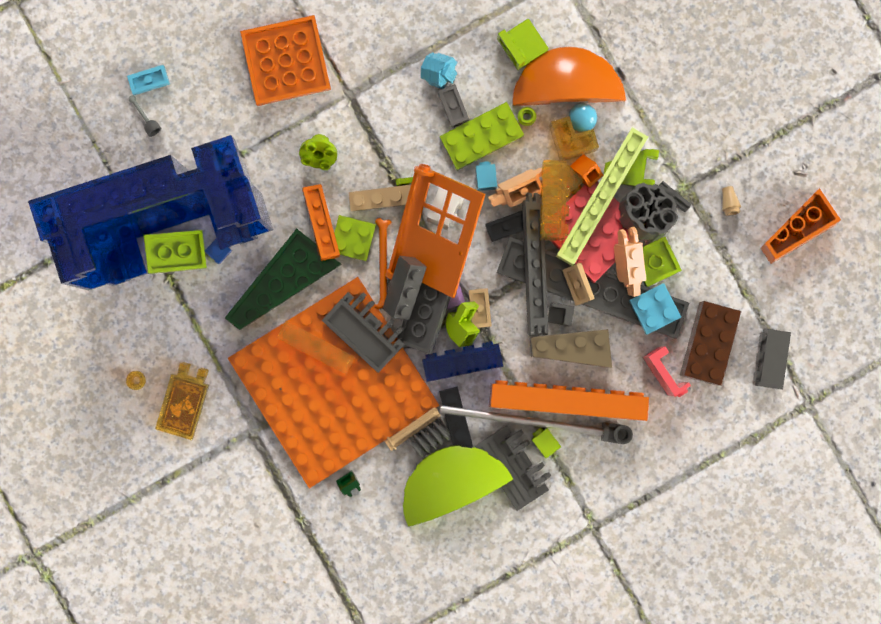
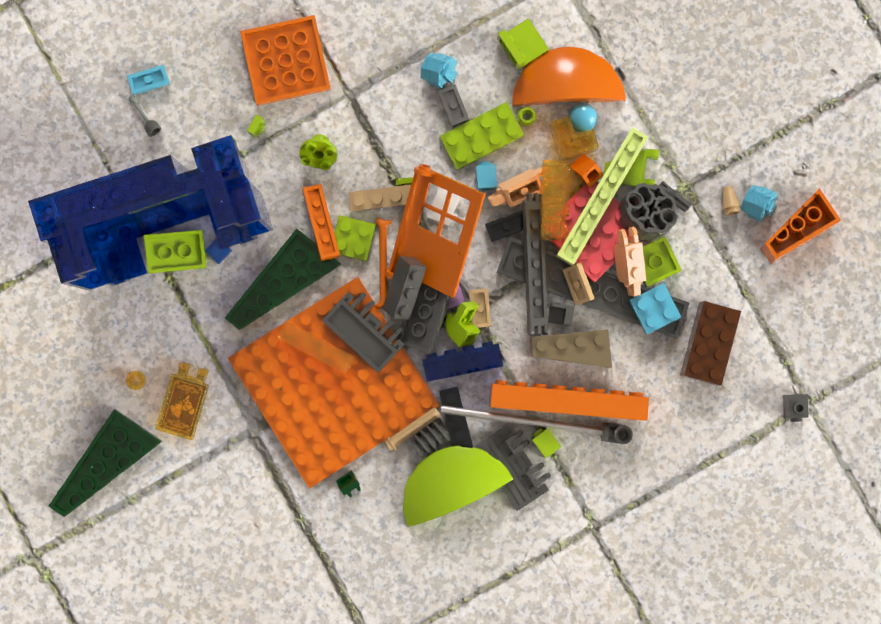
(111, 453): none -> dark green wing
(257, 126): none -> lime plate
(662, 375): coral panel -> none
(759, 203): none -> medium azure hair
(772, 358): dark grey brick -> none
(795, 407): none -> dark grey brick

